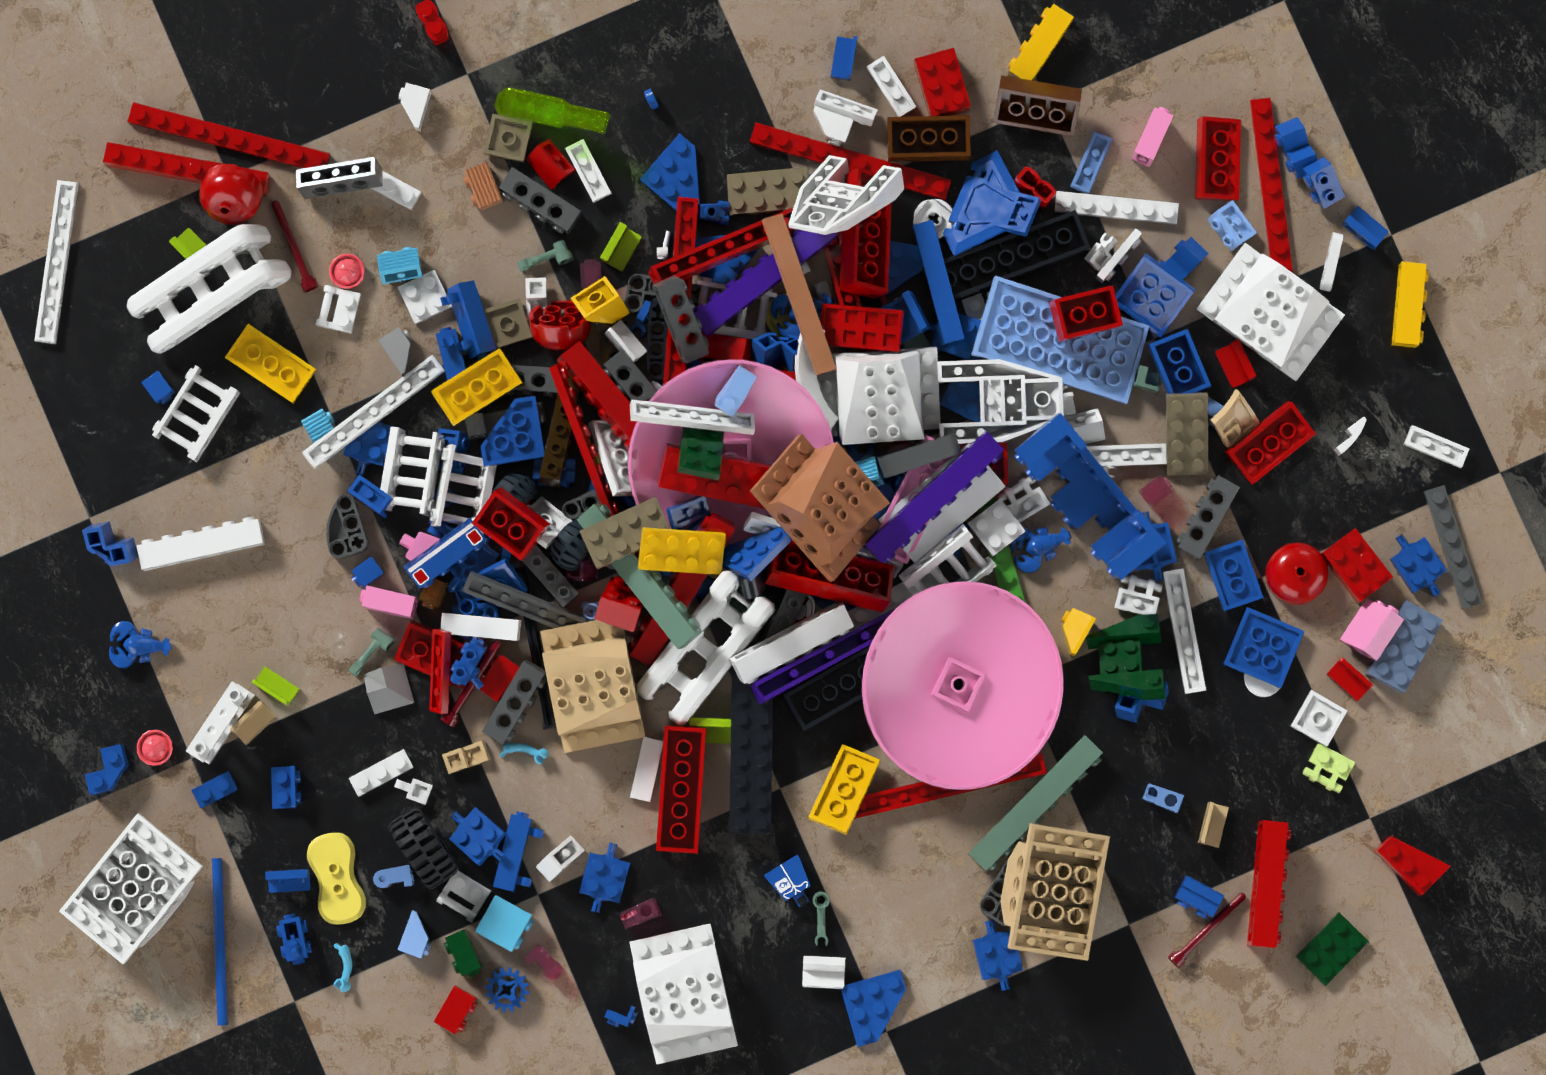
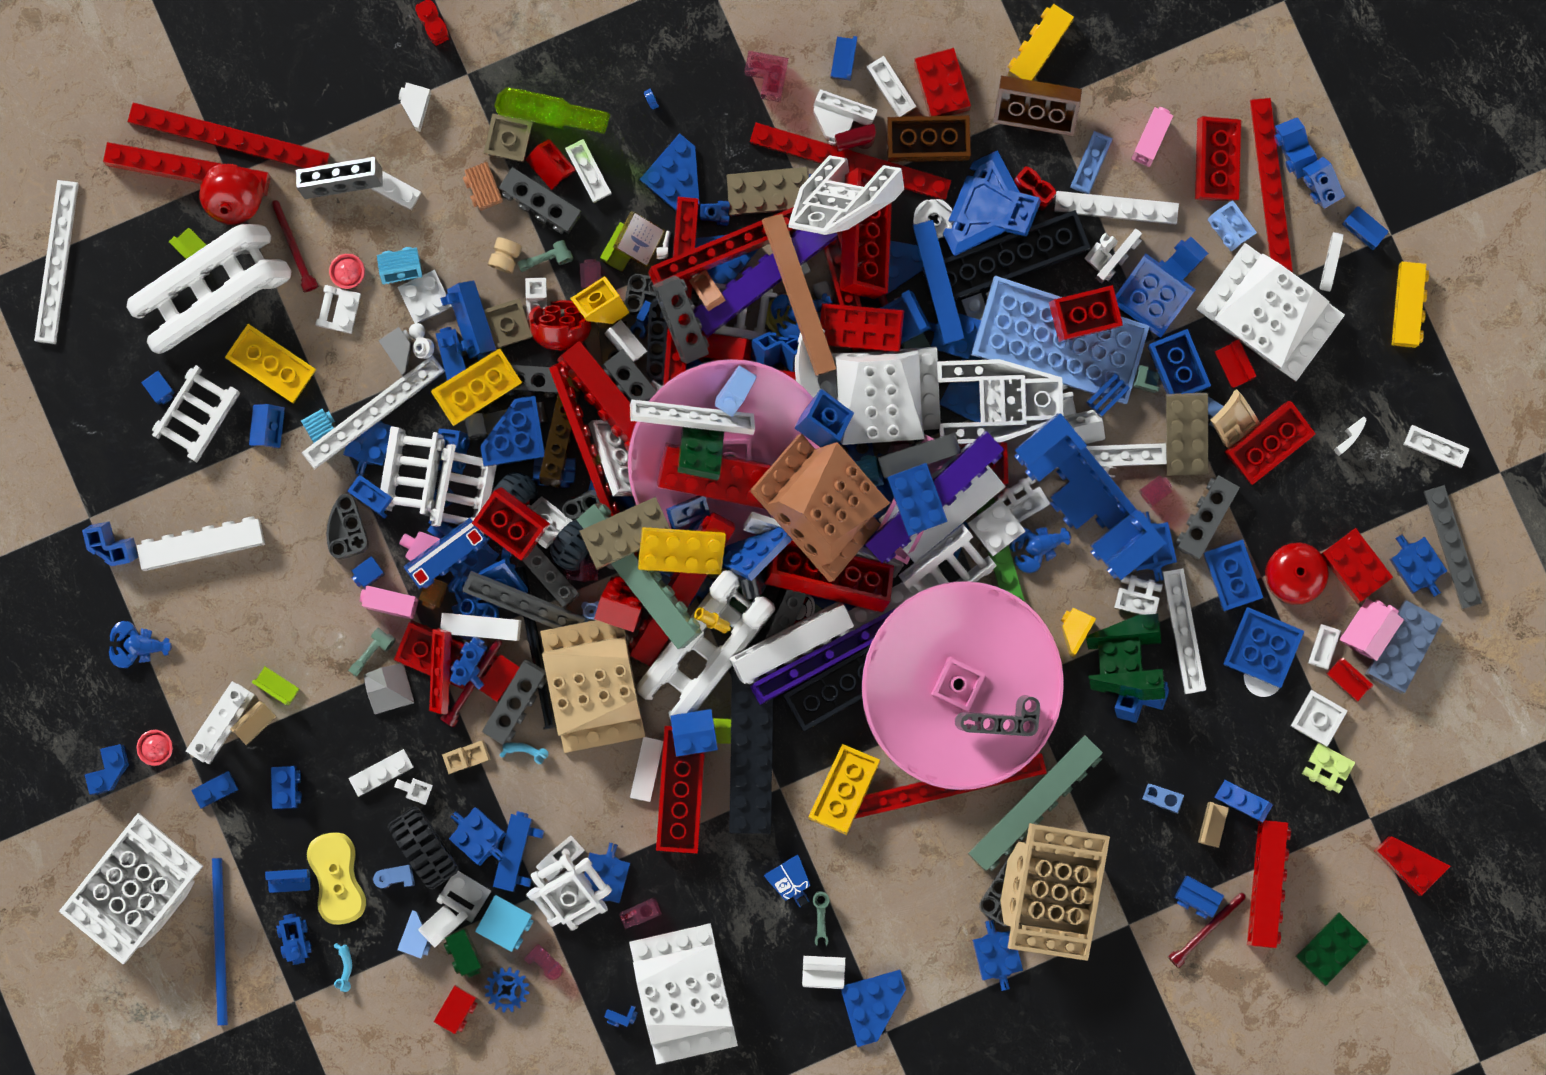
(266, 425): none -> blue panel
(417, 332): none -> white plate
(441, 925): none -> white panel
(505, 254): none -> tan wheel
(569, 893): none -> white brick
(638, 238): none -> white tile
(693, 732): none -> blue slope
(707, 290): none -> nougat tile
(712, 620): none -> yellow axle
(771, 69): none -> clear pink brick
(824, 419): none -> blue slope
(861, 137): none -> dark red brick
(917, 499): none -> blue plate
(997, 720): none -> dark grey beam
(1120, 383): none -> blue tile
(1243, 801): none -> blue plate
(1324, 646): none -> white tile

